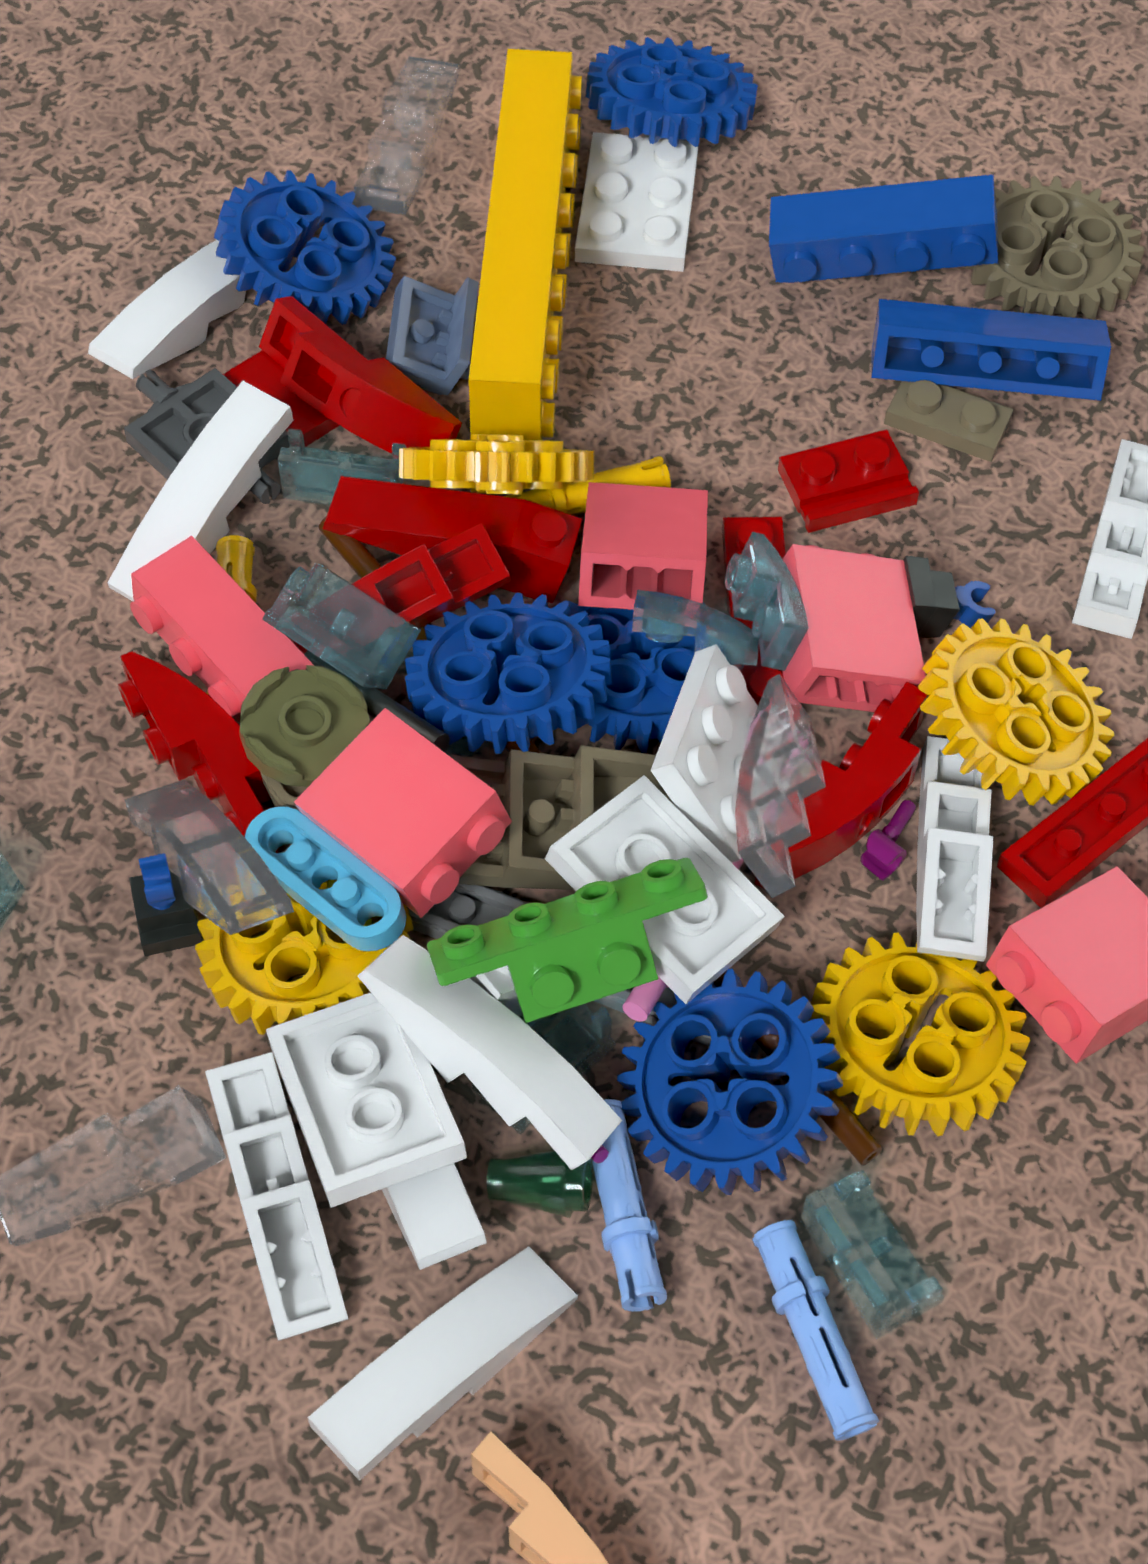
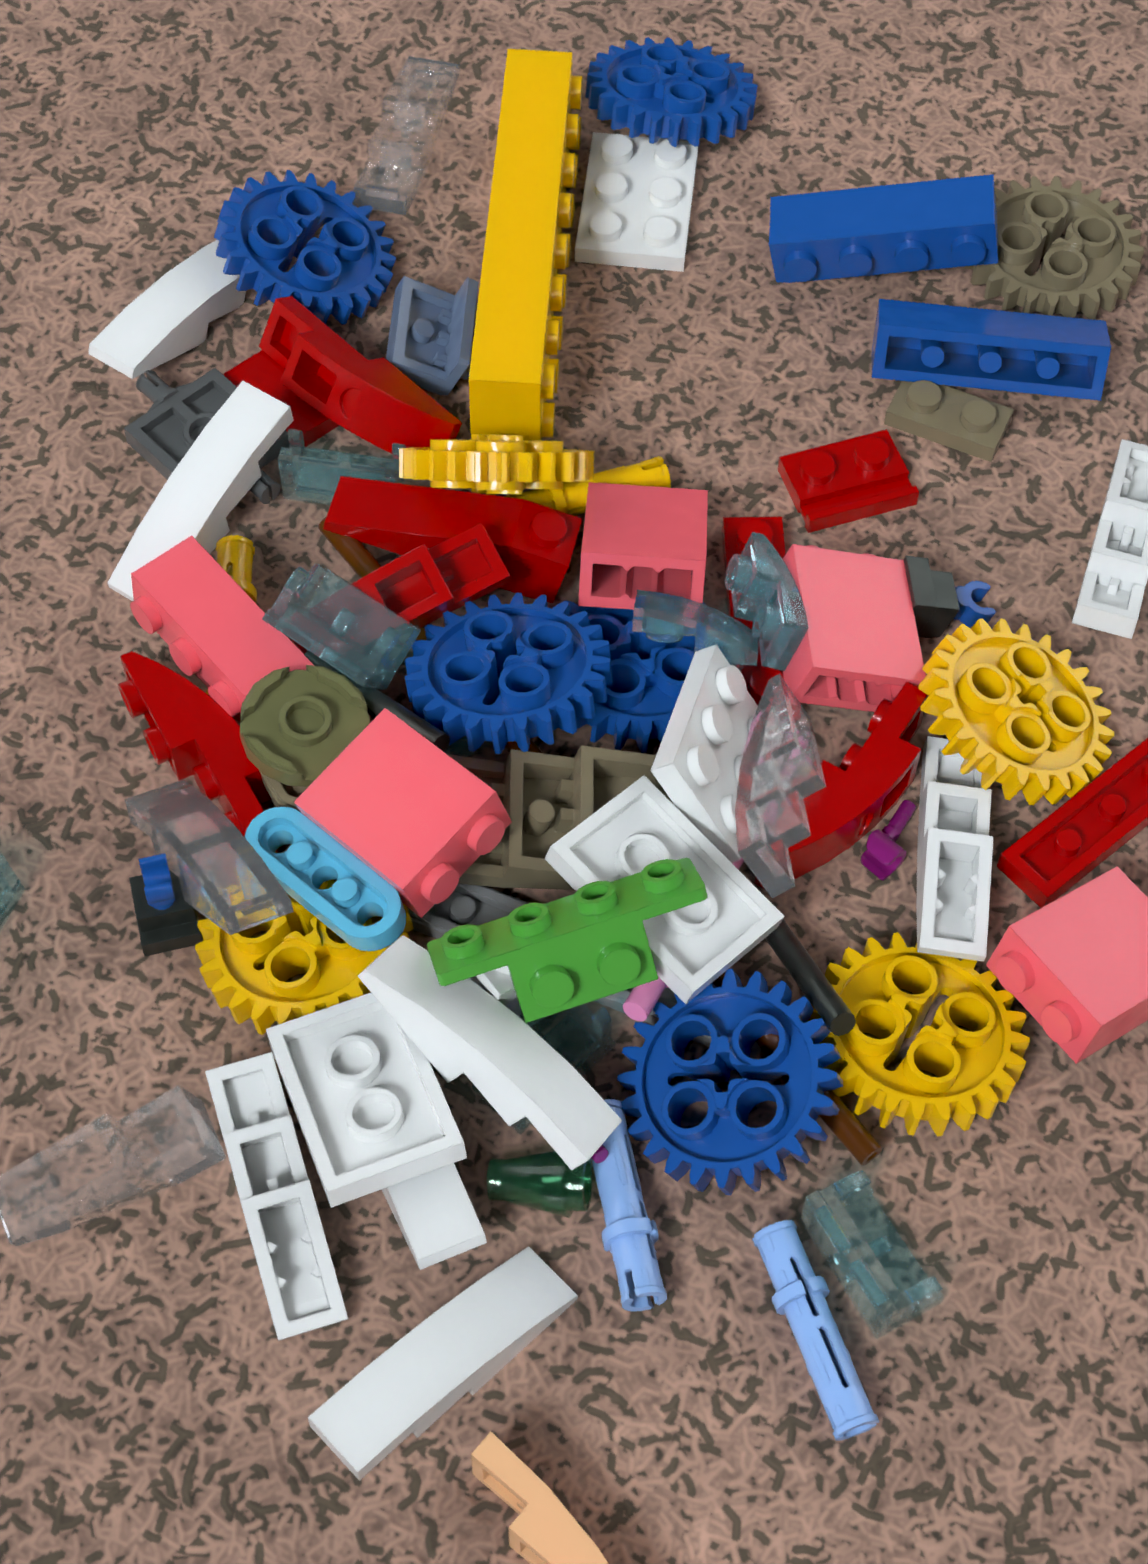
(811, 980): none -> pearl dark grey bar

